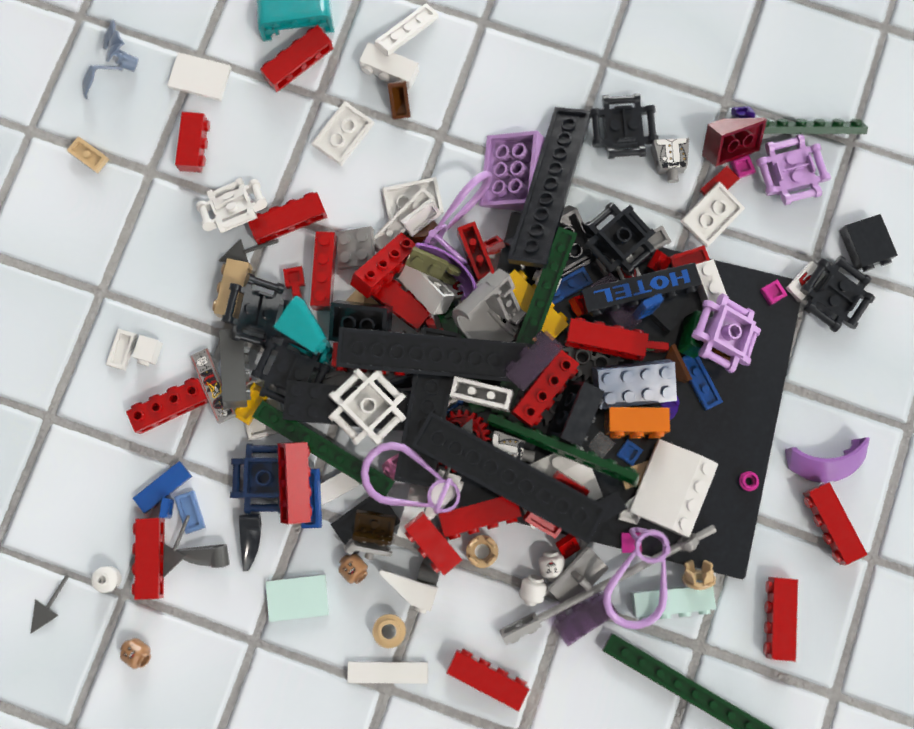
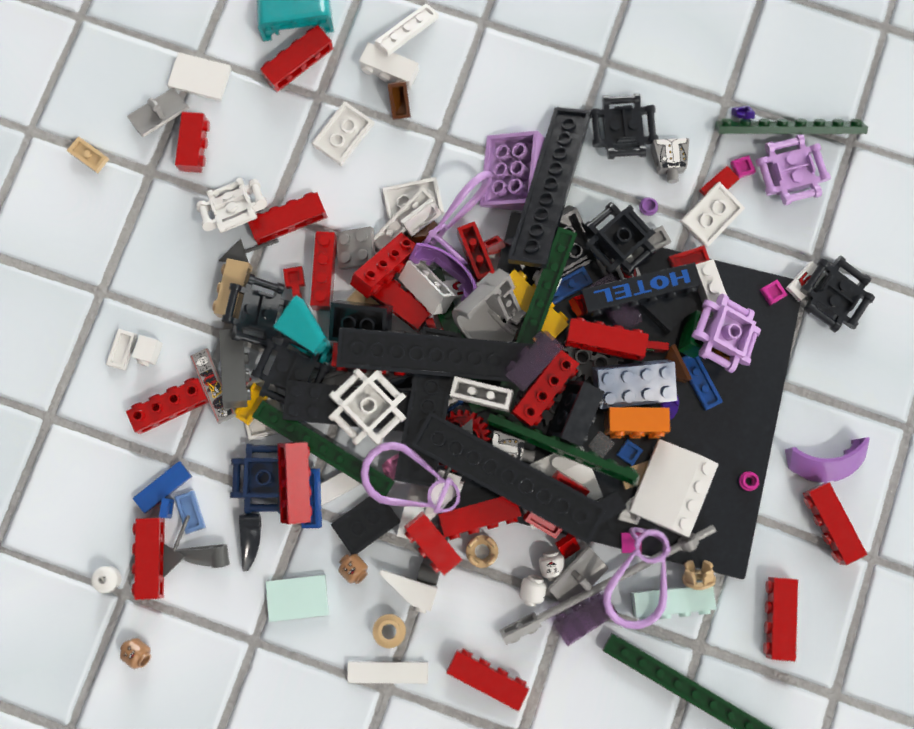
(42, 613): dark grey piece -> none
(113, 42): sand blue plant -> none
(157, 112): none -> light grey shield
(369, 548): light grey piece -> none
(374, 528): dark brown bracket -> none
(432, 265): olive hinge -> none
(647, 307): blue tile -> none
(648, 206): none -> medium lavender plate
(659, 261): red plate -> none
(732, 139): dark red slope -> none
(868, 243): black brick -> none

